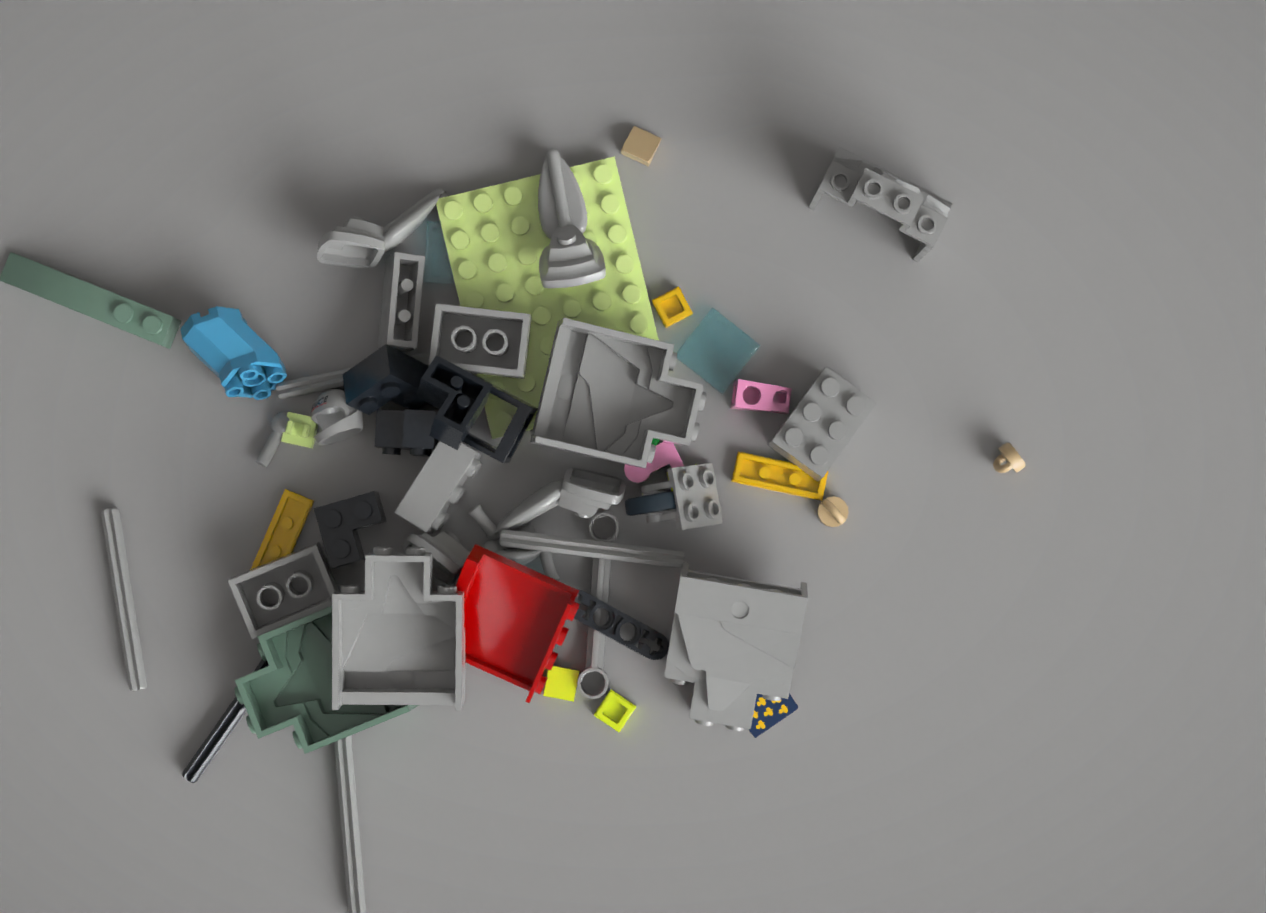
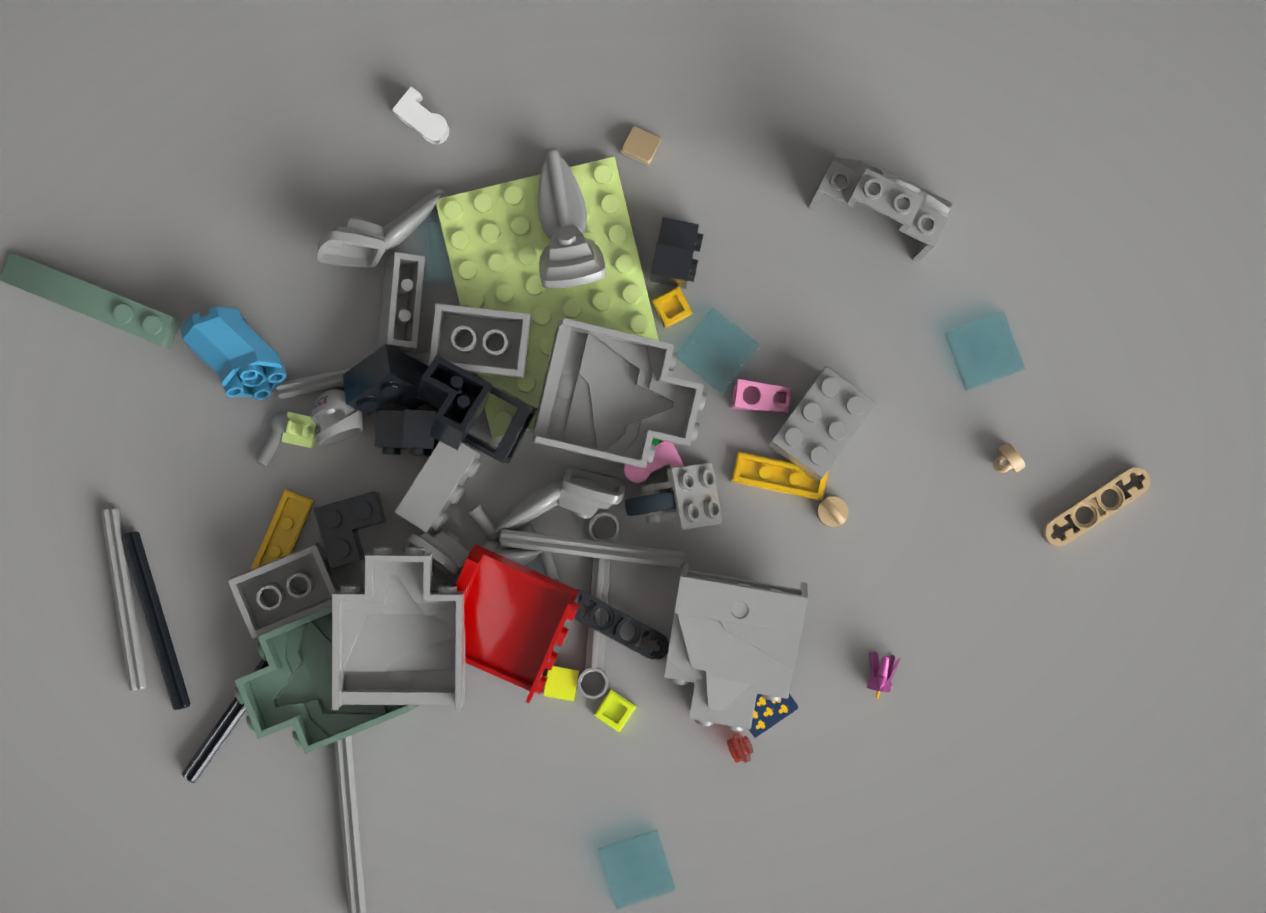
(156, 620): none -> black axle
(428, 125): none -> white leg
(637, 869): none -> clear light blue tile
(674, 253): none -> black brick
(740, 748): none -> clear red plate
(881, 674): none -> flat silver piece
(984, 351): none -> clear light blue tile
(1095, 505): none -> tan beam

